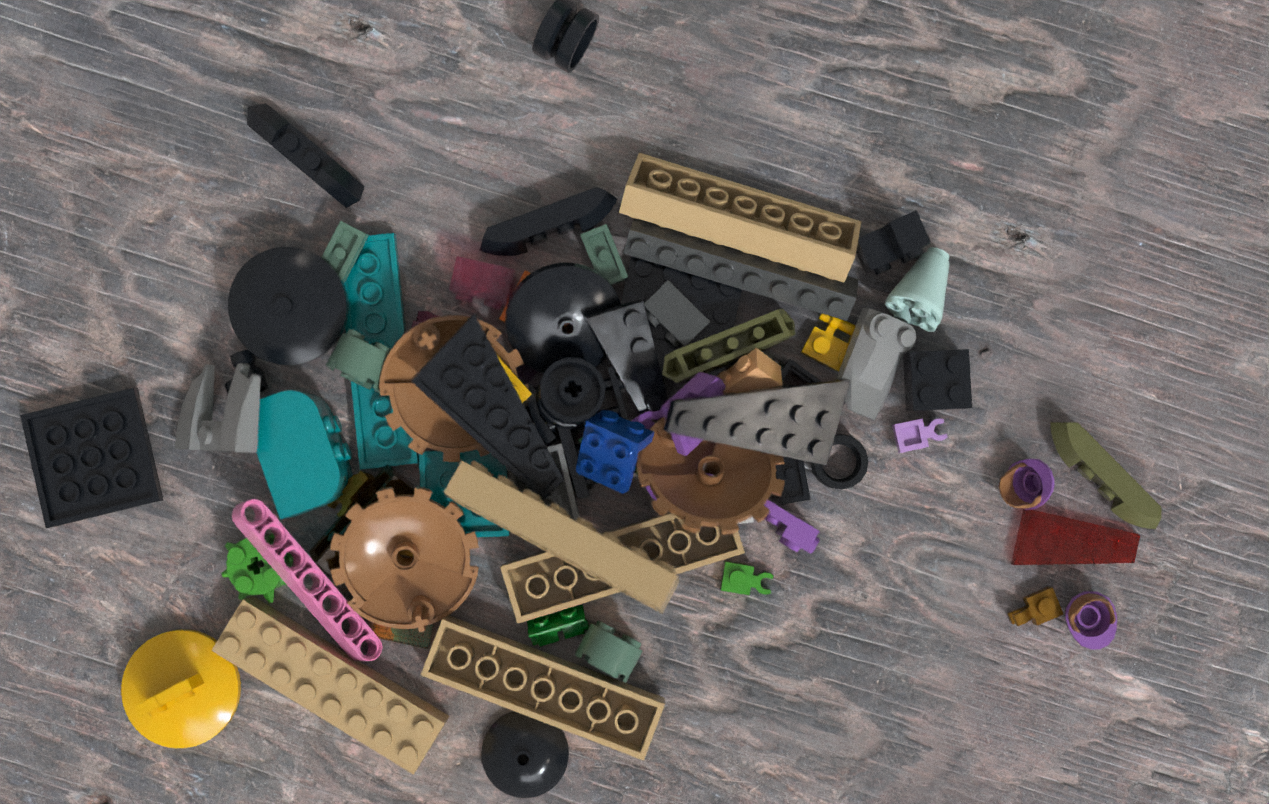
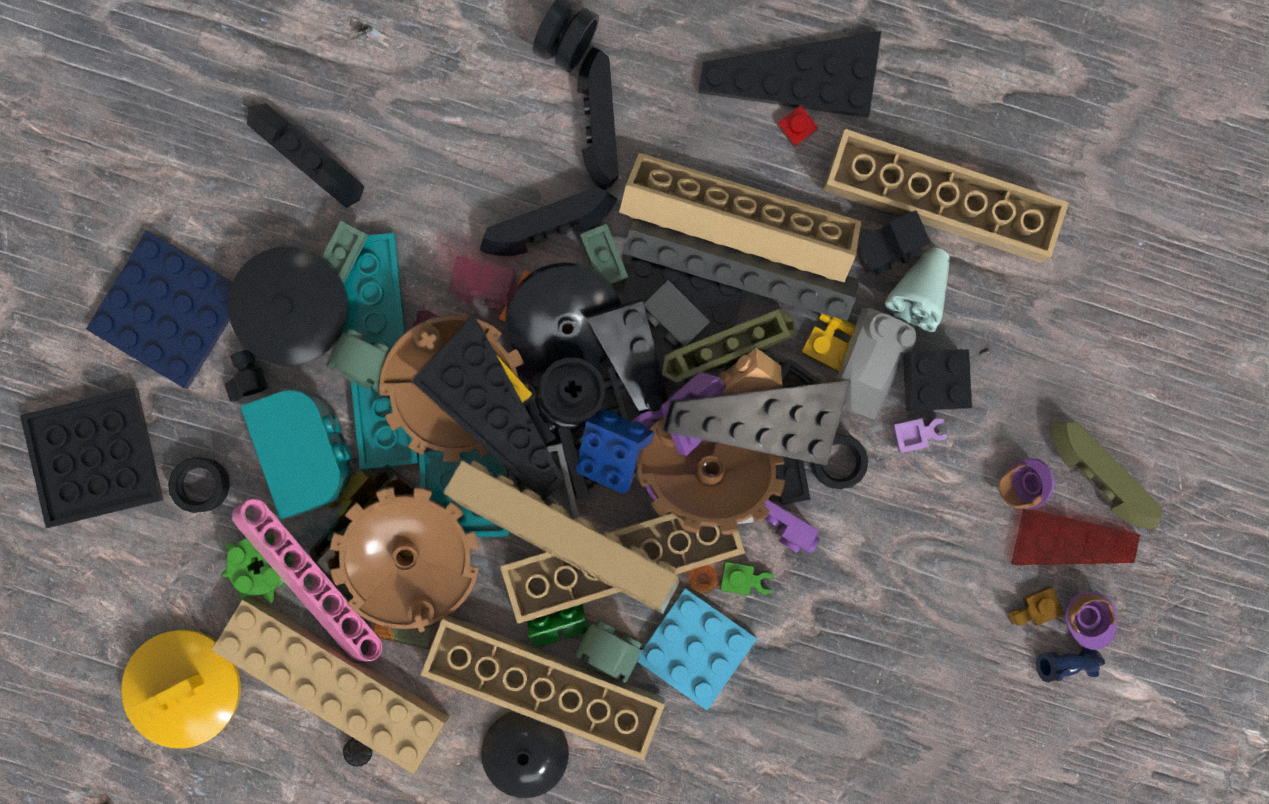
(164, 310): none -> dark blue plate
(176, 487): none -> black tyre
(240, 419): light grey wedge -> none
(356, 753): none -> black plate
(595, 81): none -> black brick
(696, 649): none -> medium azure plate
(707, 587): none -> clear orange plate
(797, 126): none -> red plate
(816, 75): none -> black wing
(945, 196): none -> tan brick
(1055, 667): none -> dark blue animal

